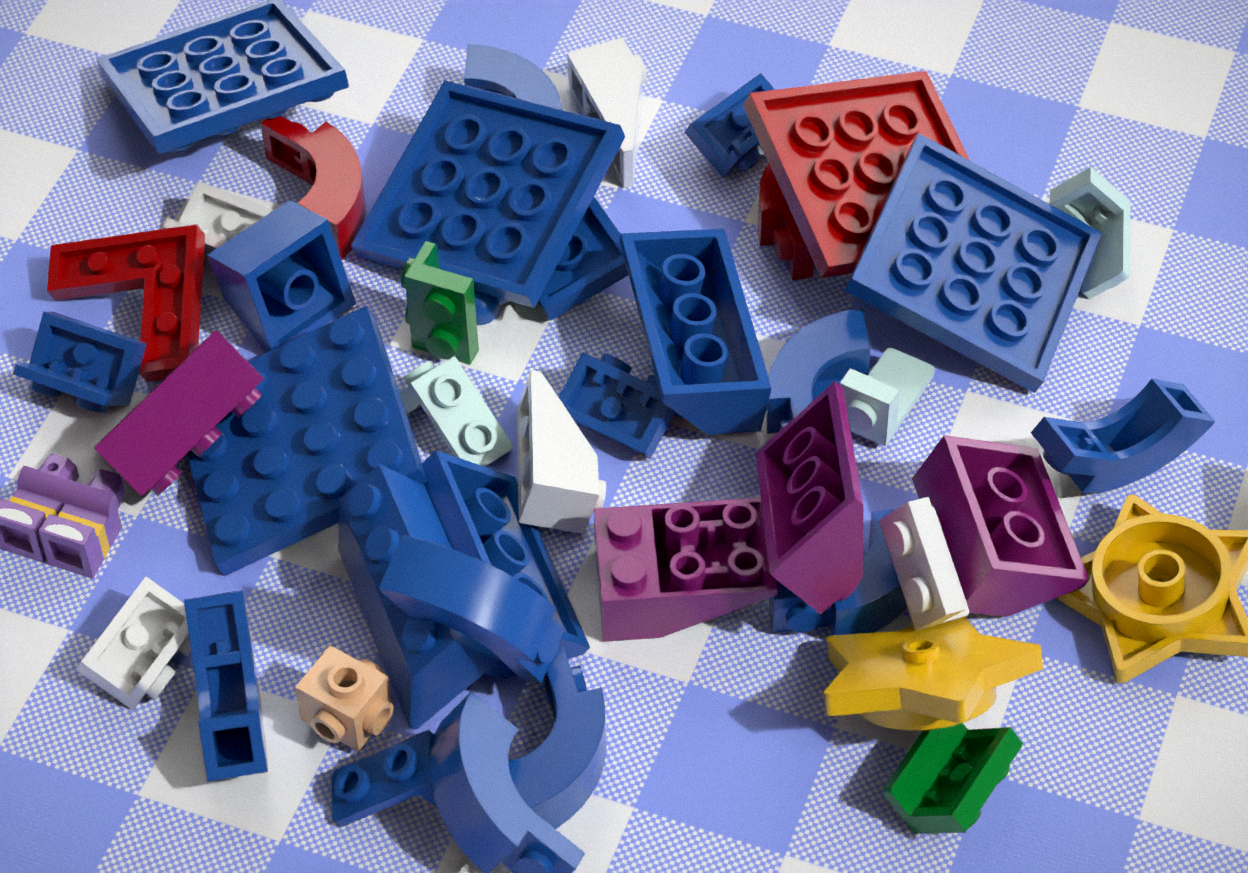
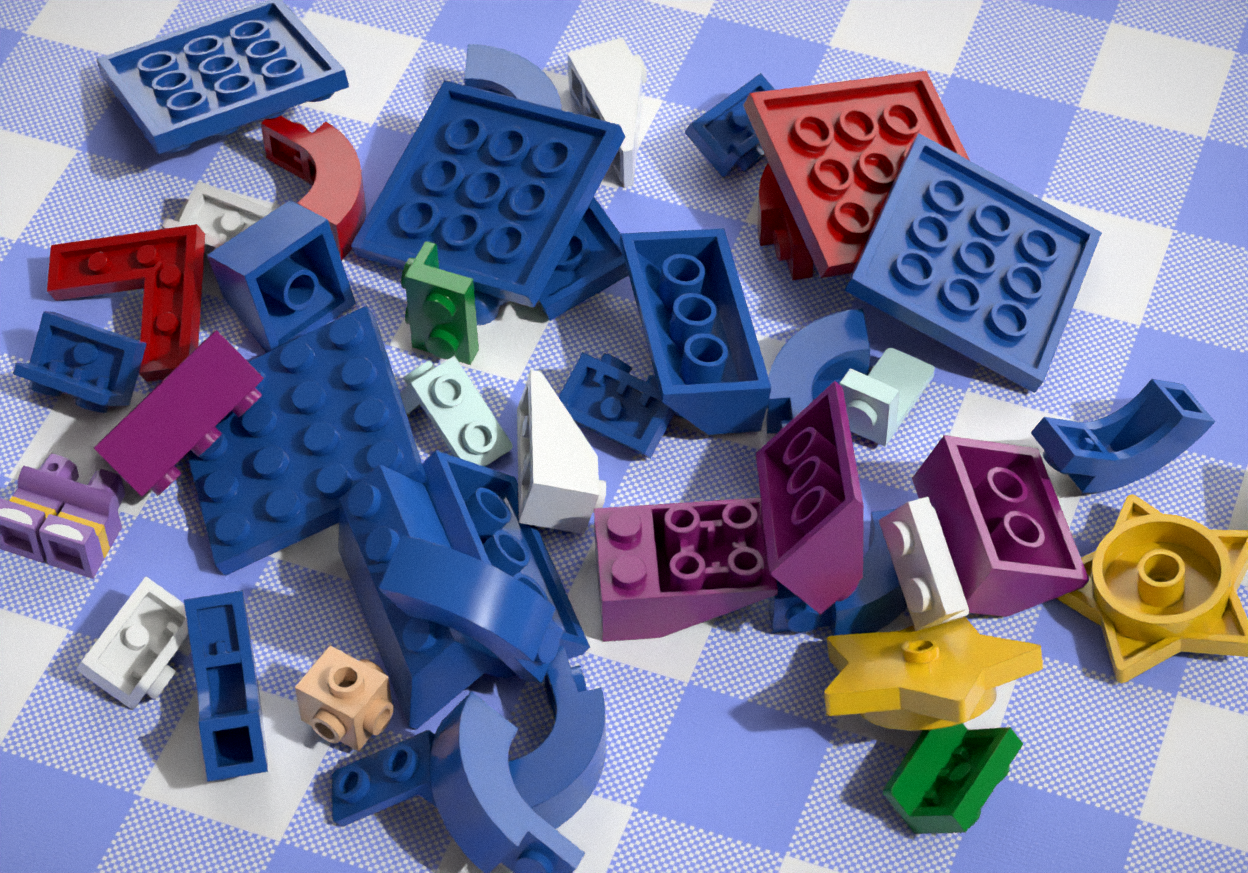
(1105, 208): light aqua bracket -> none

